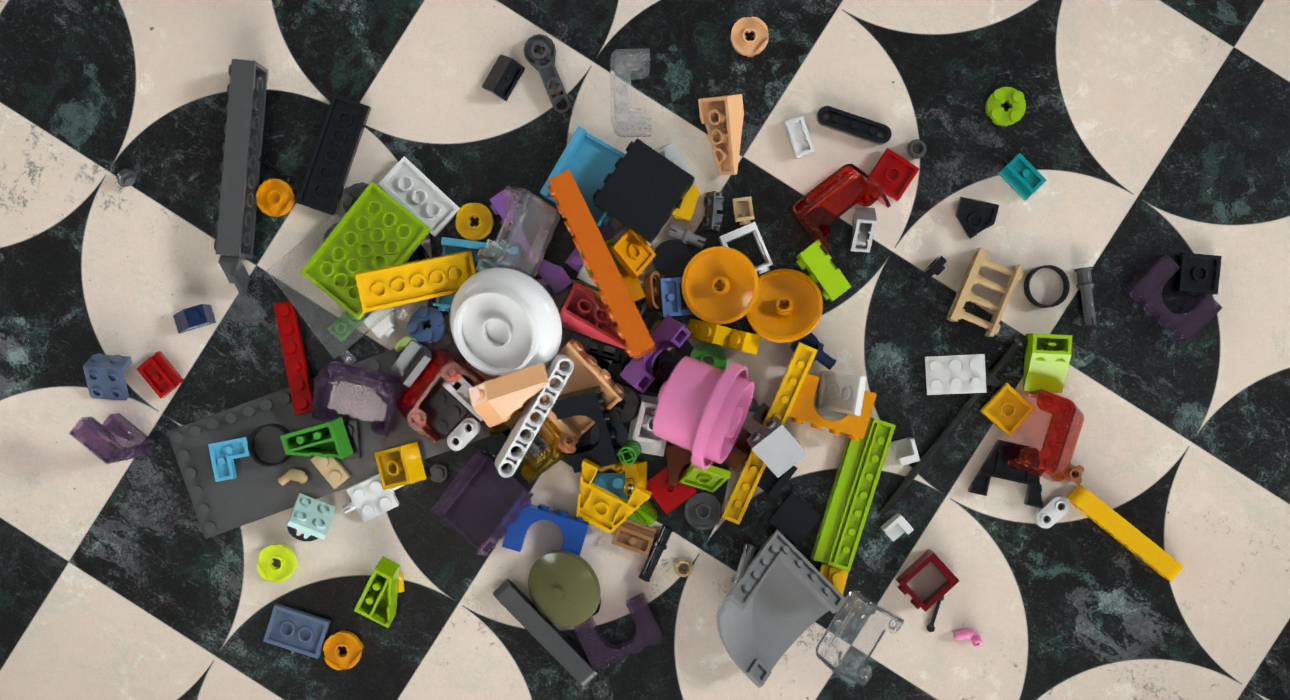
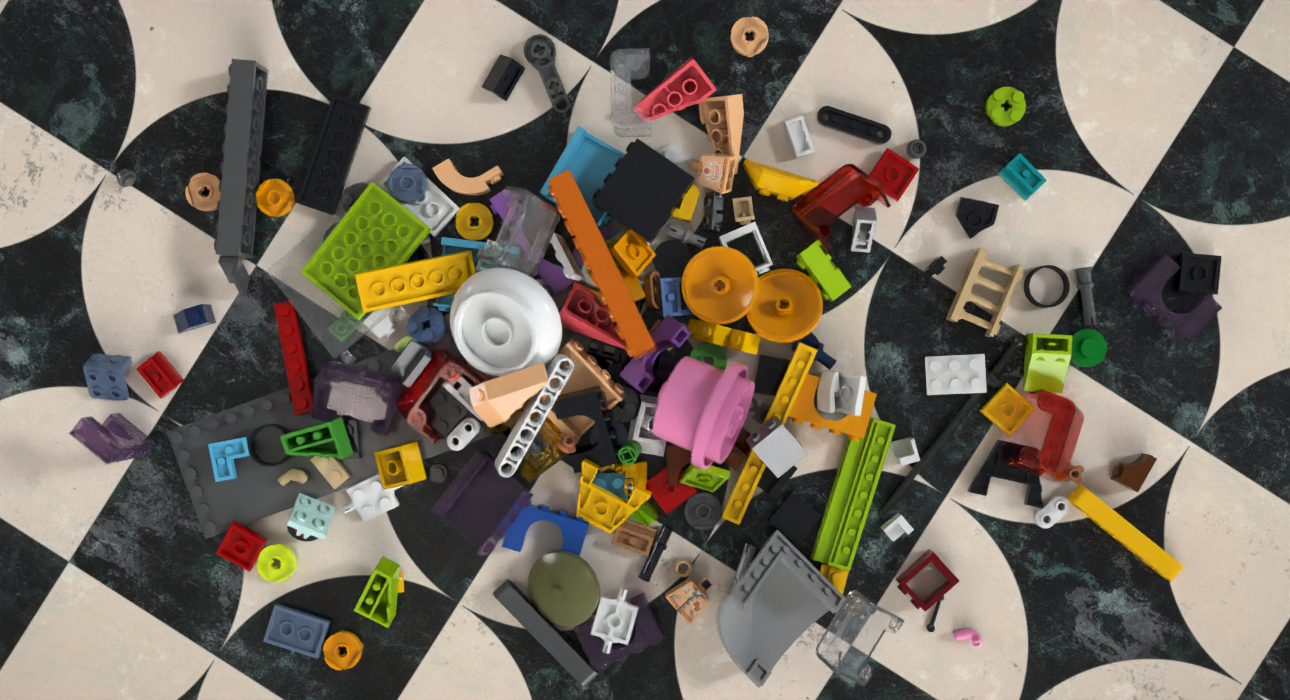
(196, 187): none -> light nougat plate
(241, 546): none -> red plate
(408, 183): none -> sand blue tile
(463, 185): none -> light nougat arch
(565, 256): none -> white plate
(614, 620): none -> white plate
(679, 90): none -> coral wedge
(689, 598): none -> light nougat torso
(715, 171): none -> light nougat torso
(769, 374): none -> black plate
(777, 182): none -> yellow wedge
(827, 386): none -> white slope
(1088, 348): none -> green piece
(1133, 474): none -> reddish brown arch

